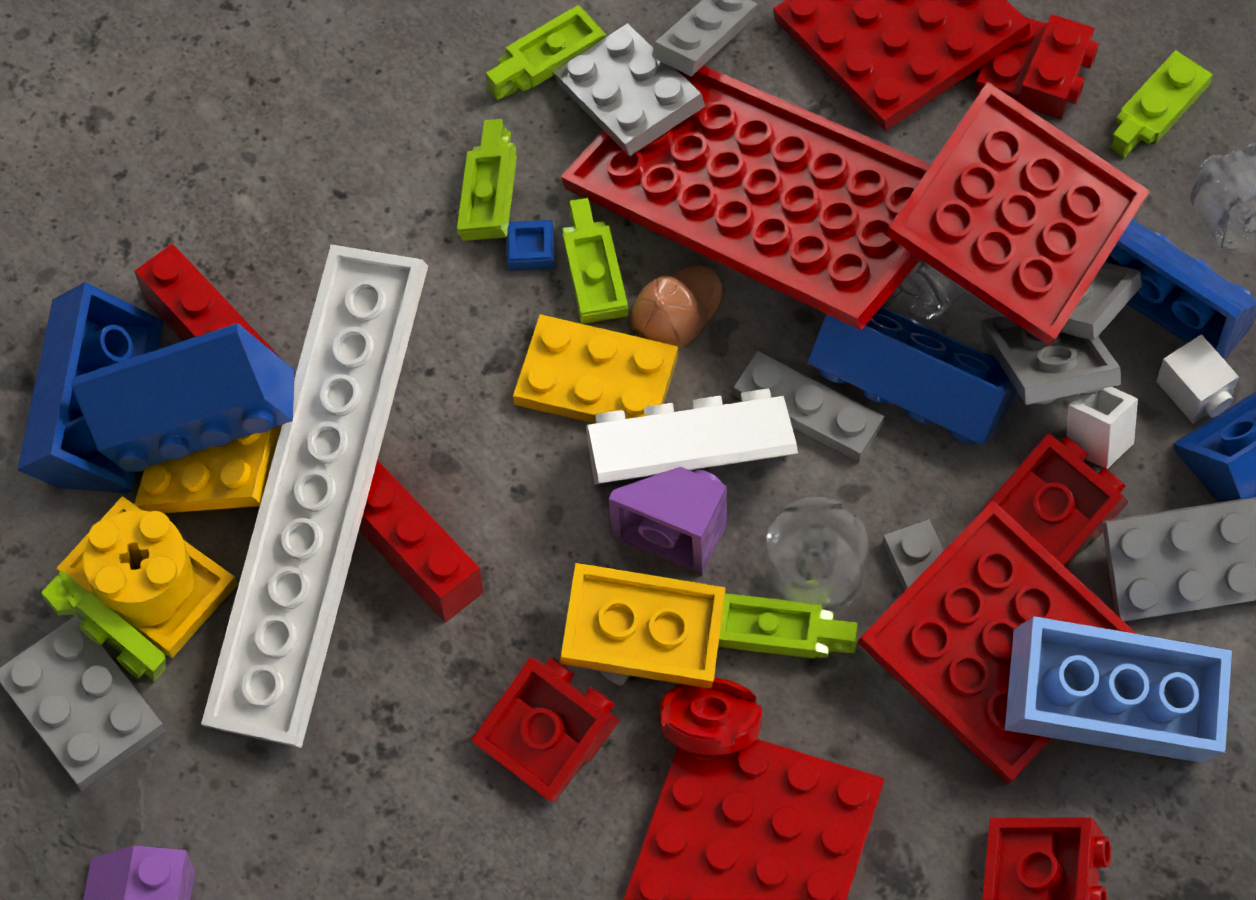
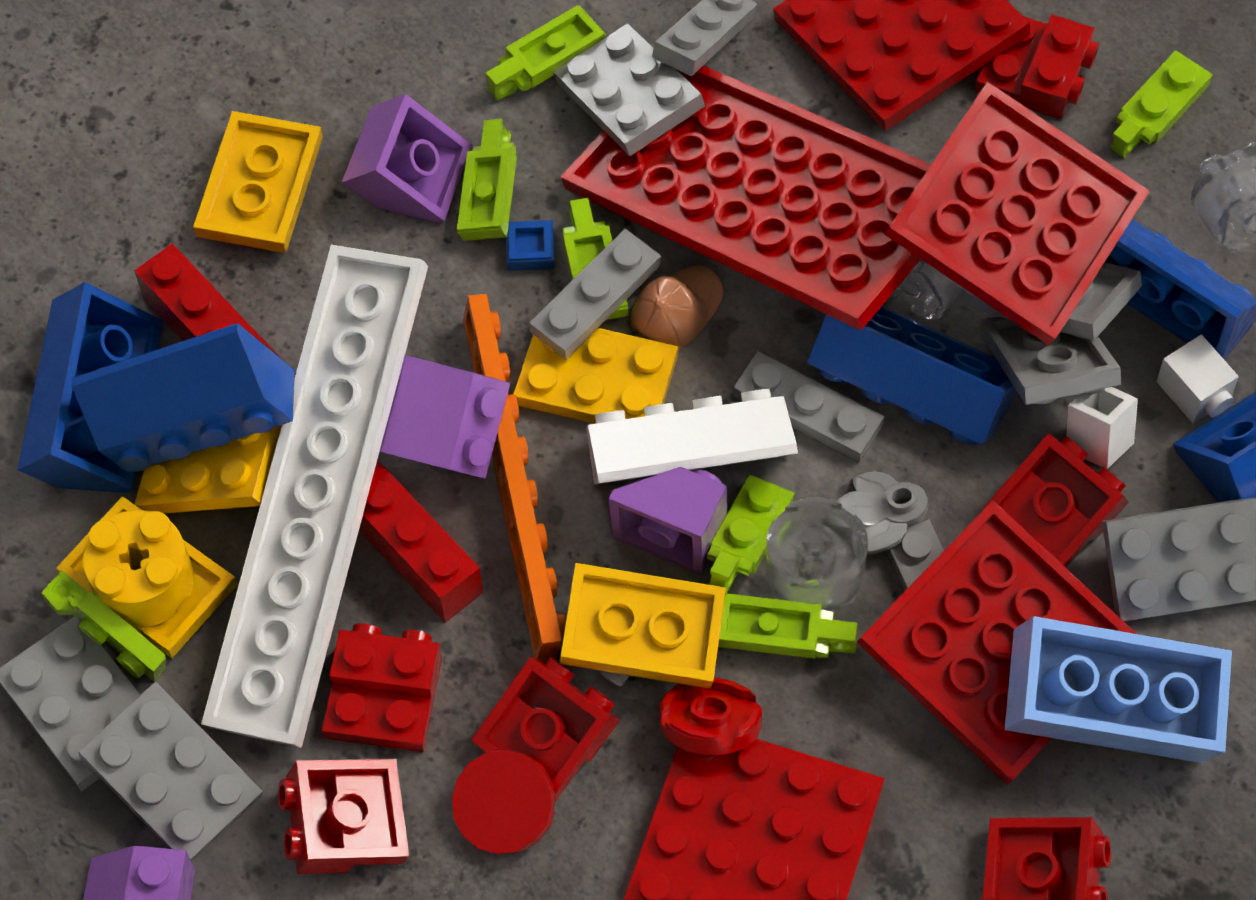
(170, 772): none -> light grey plate
(258, 182): none -> yellow plate
(343, 815): none -> plate
(382, 688): none -> red plate
(407, 160): none -> medium lavender slope
(445, 416): none -> medium lavender slope
(503, 802): none -> red tile
(516, 493): none -> orange plate
(595, 293): none -> light grey plate
(743, 533): none -> lime hinge
(878, 507): none -> light grey plate

